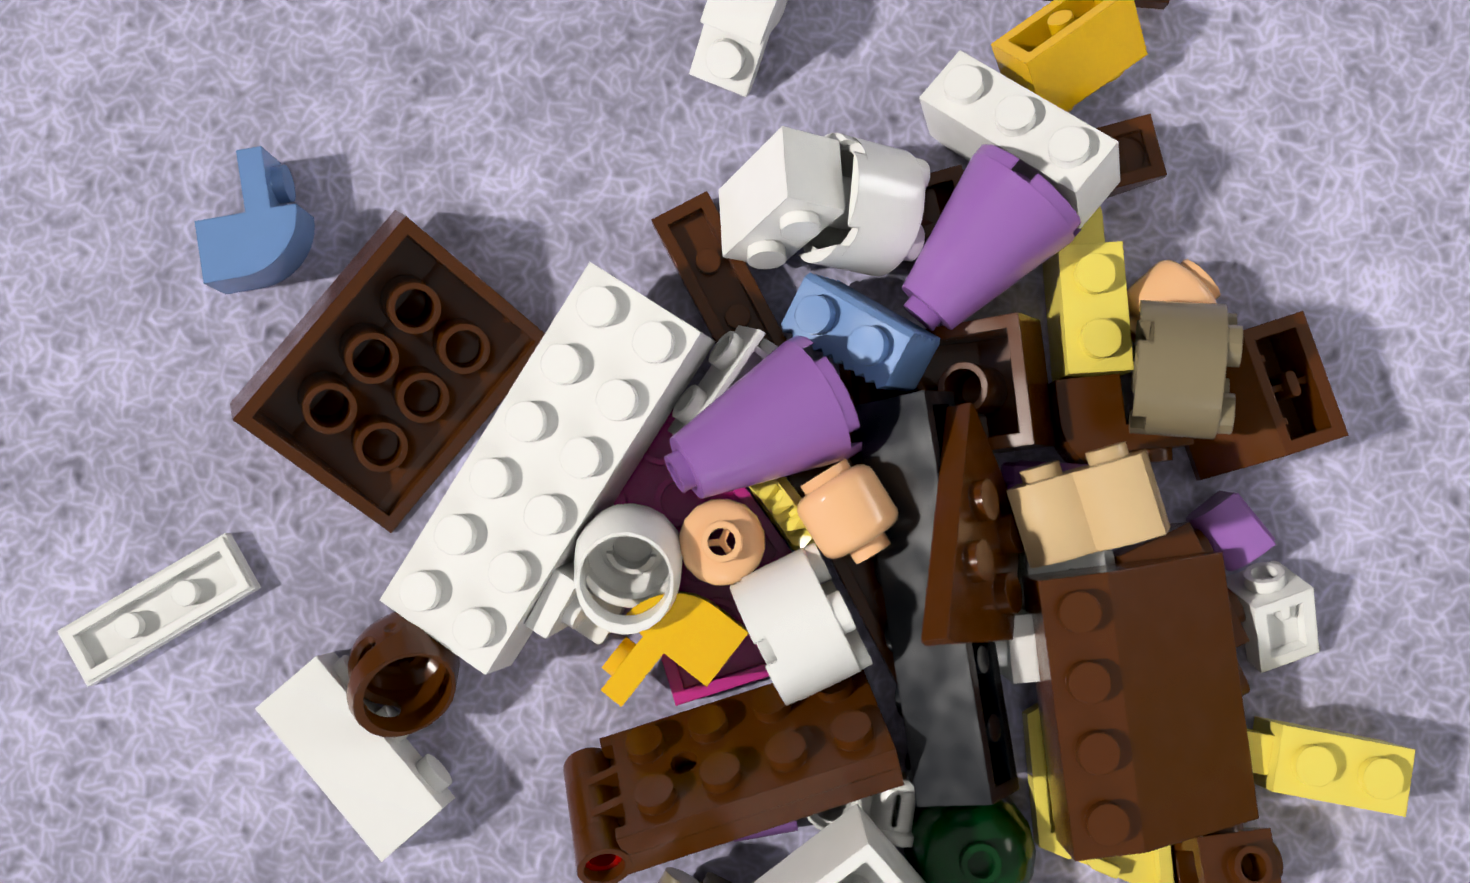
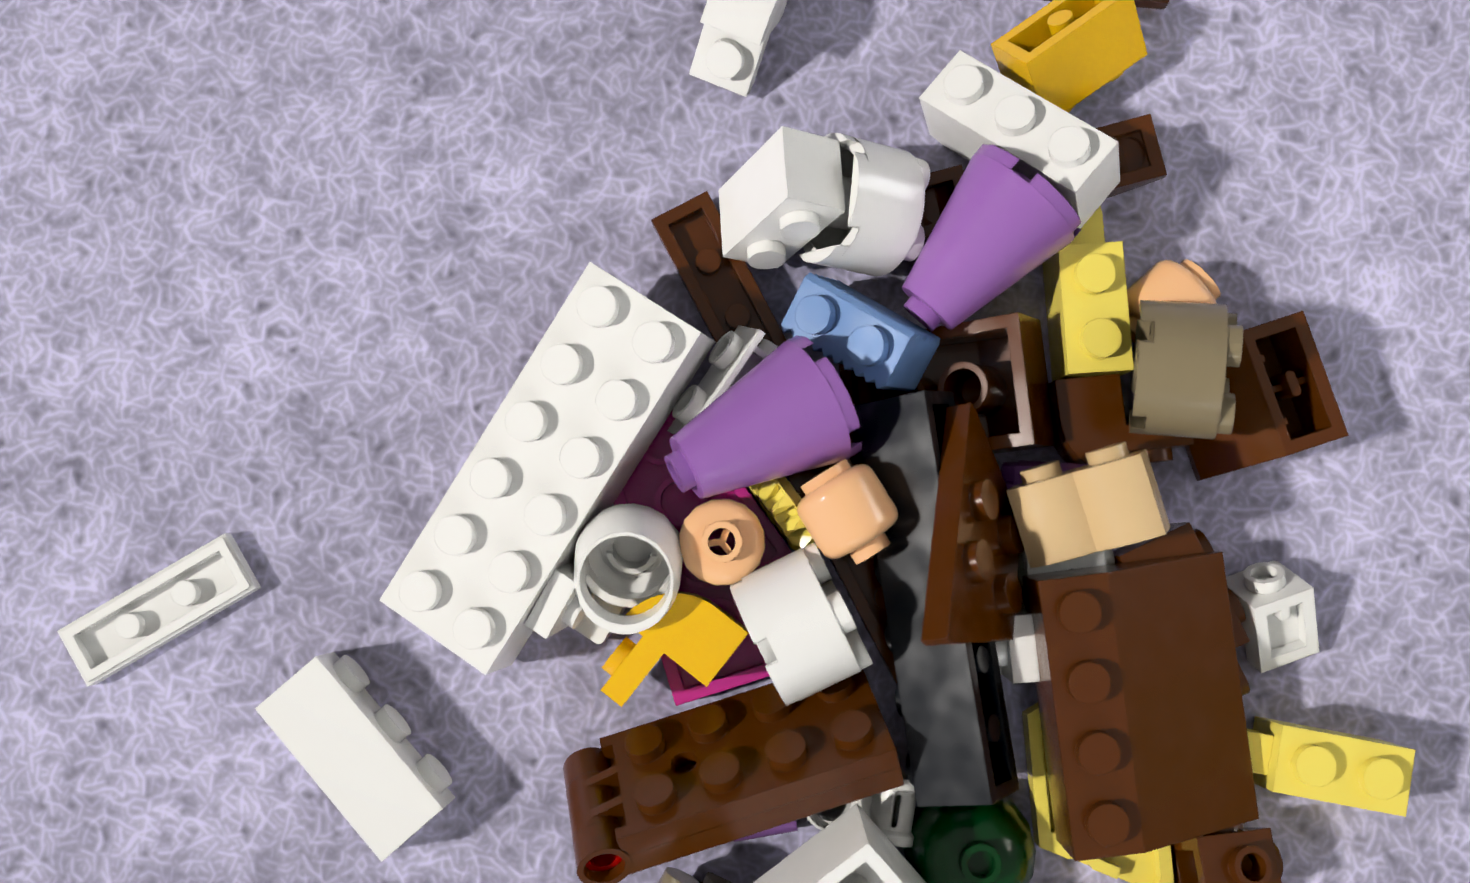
(264, 241): medium blue brick -> none
(388, 373): reddish brown slope -> none
(403, 669): reddish brown helmet -> none
(1232, 529): medium lavender brick -> none

